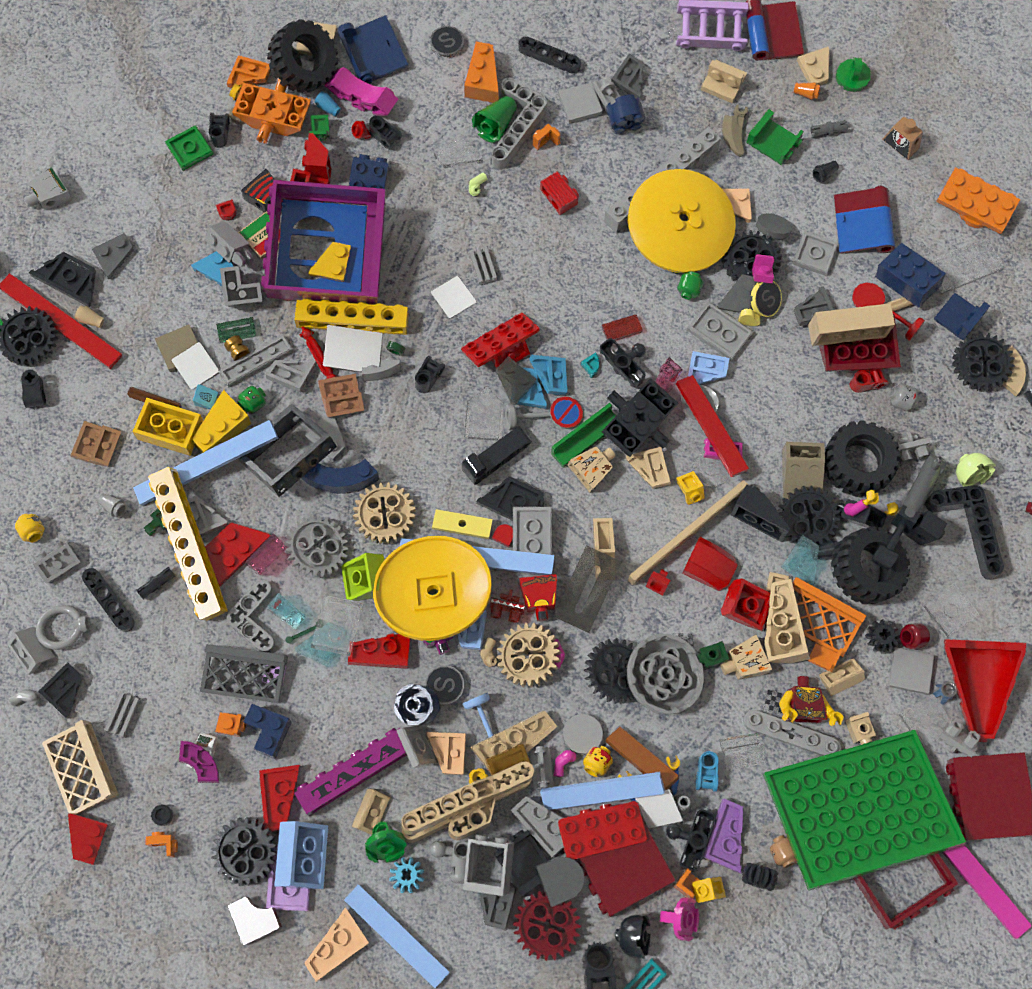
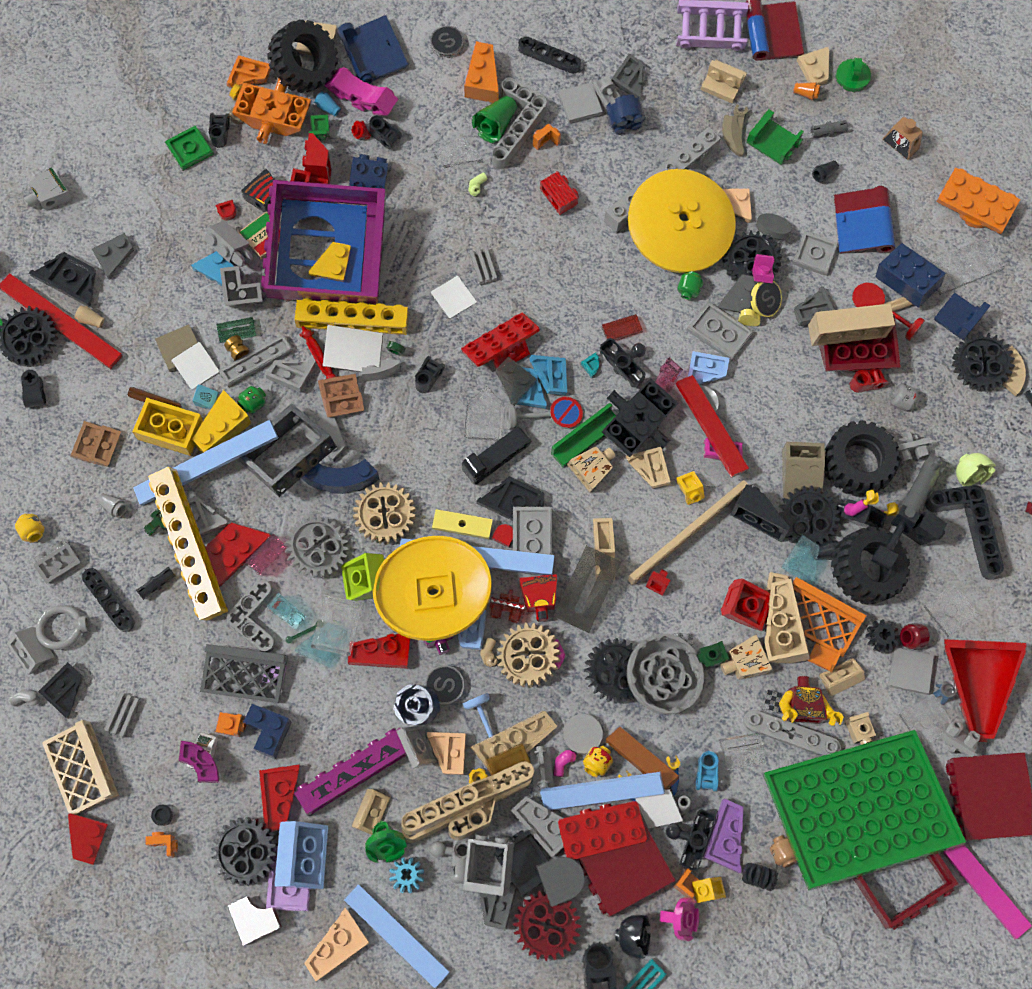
(710, 565): red slope -> none

